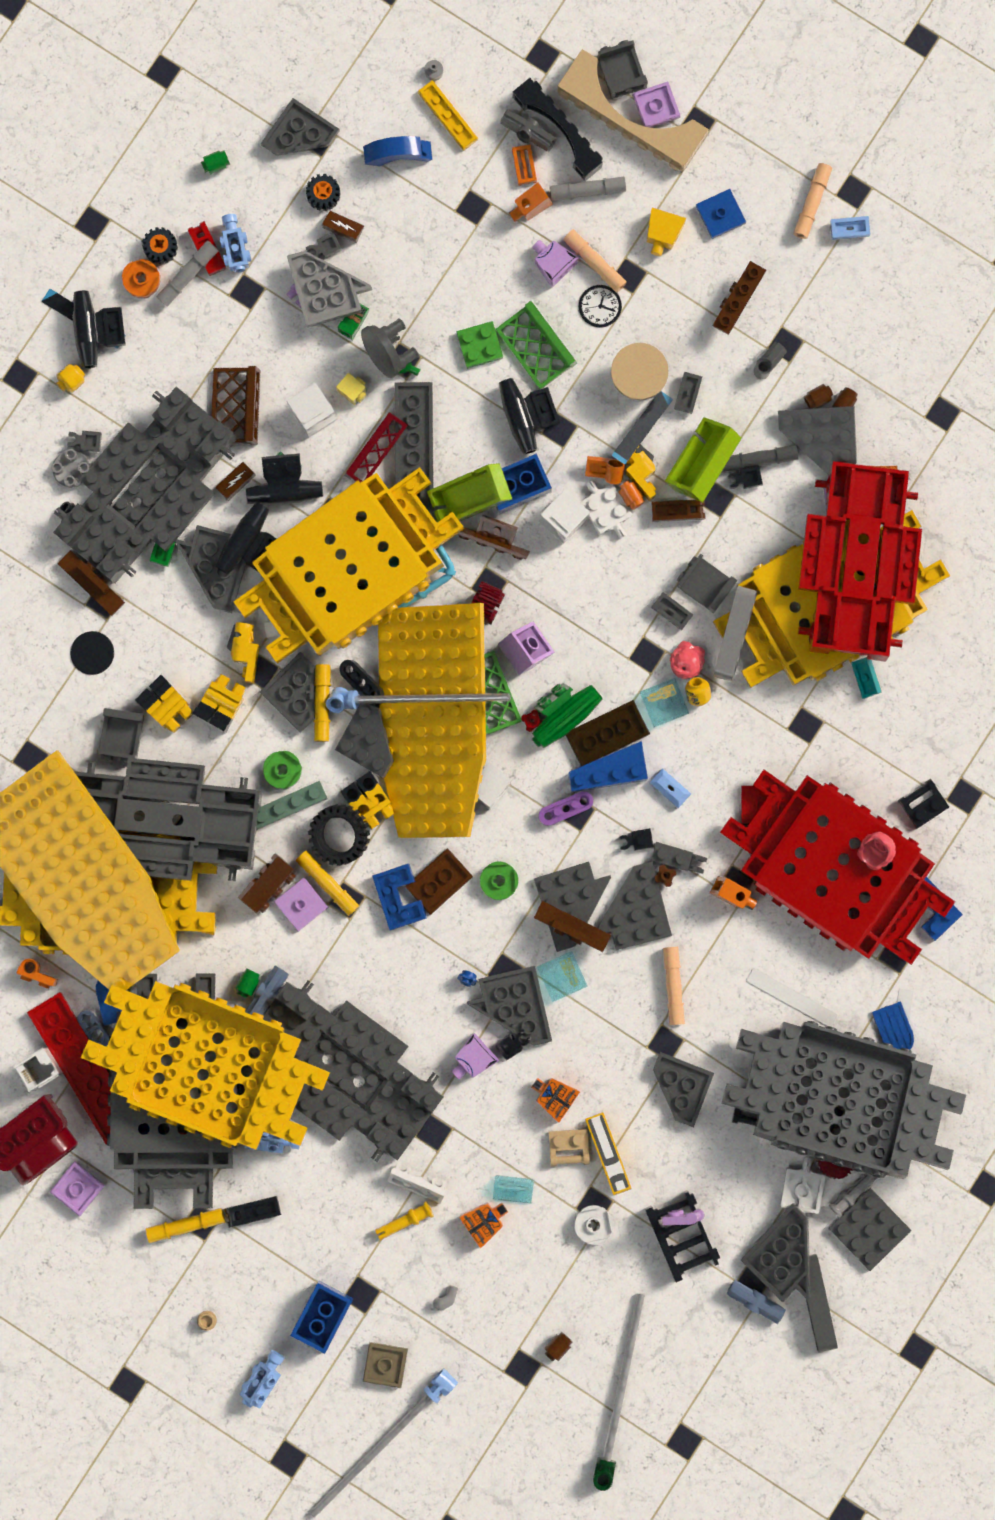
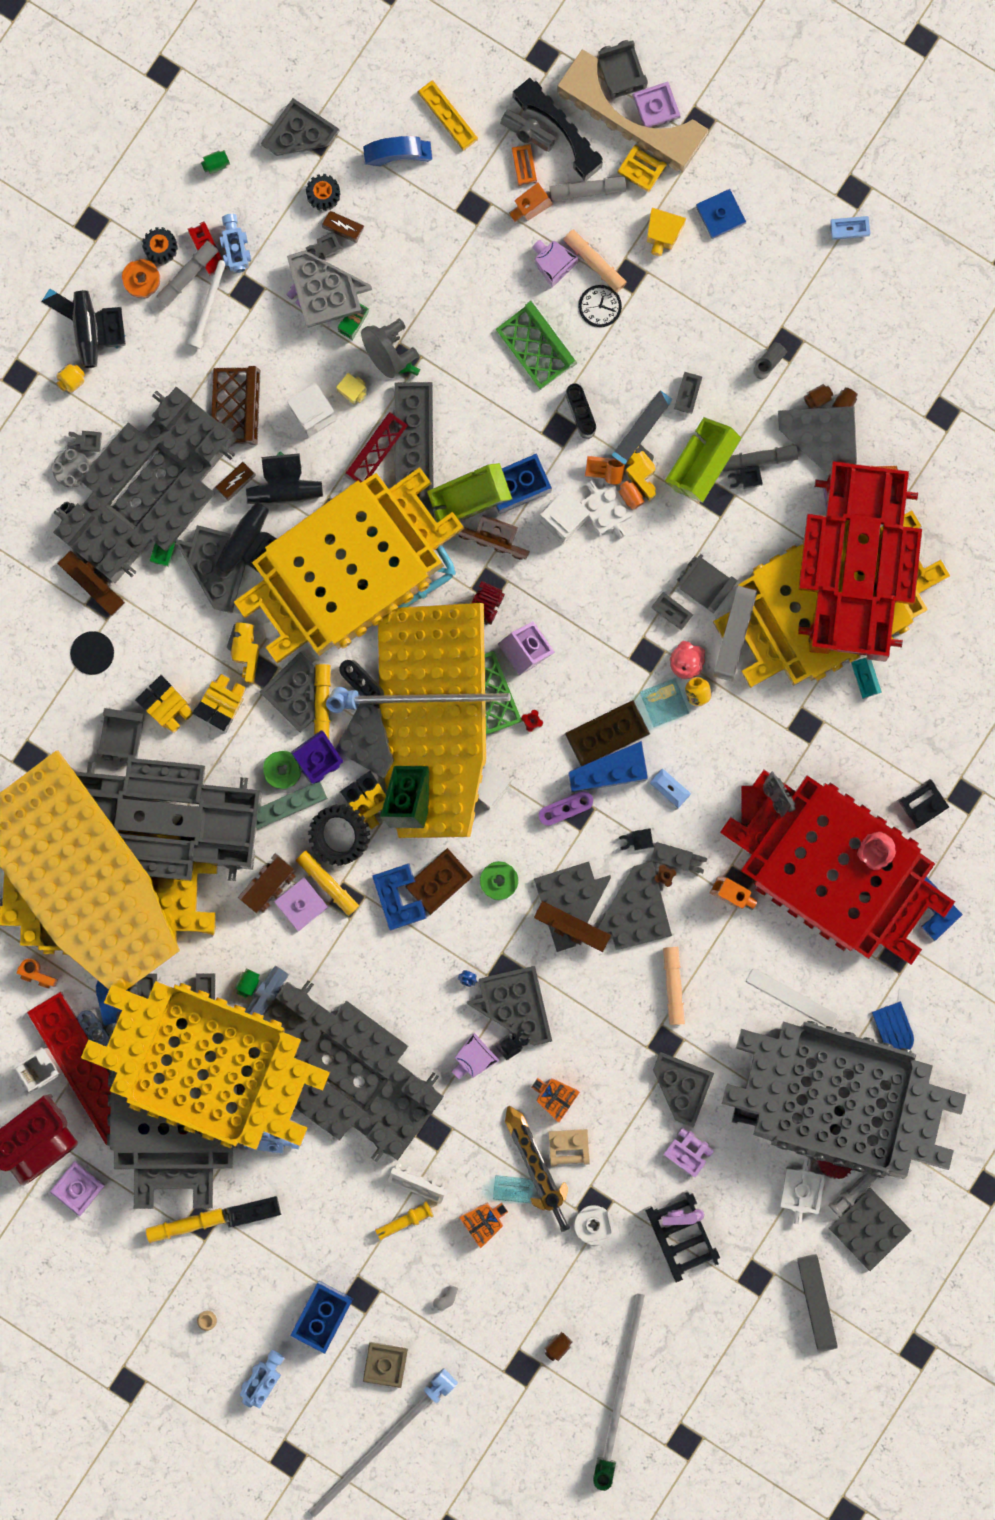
(196, 339): none -> white piece
(317, 757): none -> dark purple plate
(407, 797): none -> dark green slope
(433, 70): light grey tile -> none
(479, 344): bright green plate -> none
(527, 413): black plate -> none
(537, 1169): none -> sword
(562, 976): clear light blue tile -> none
(563, 712): green plate -> none
(580, 401): none -> black beam
(608, 1154): slope -> none
(638, 172): none -> yellow plate
(639, 371): tan piece -> none
(677, 510): reddish brown plate -> none
(686, 1158): none -> lavender plate
(739, 297): reddish brown bracket -> none
(756, 1301): sand blue piece -> none
(775, 789): none -> dark grey hinge
(783, 1255): dark grey wing -> none
(812, 200): light nougat piece -> none

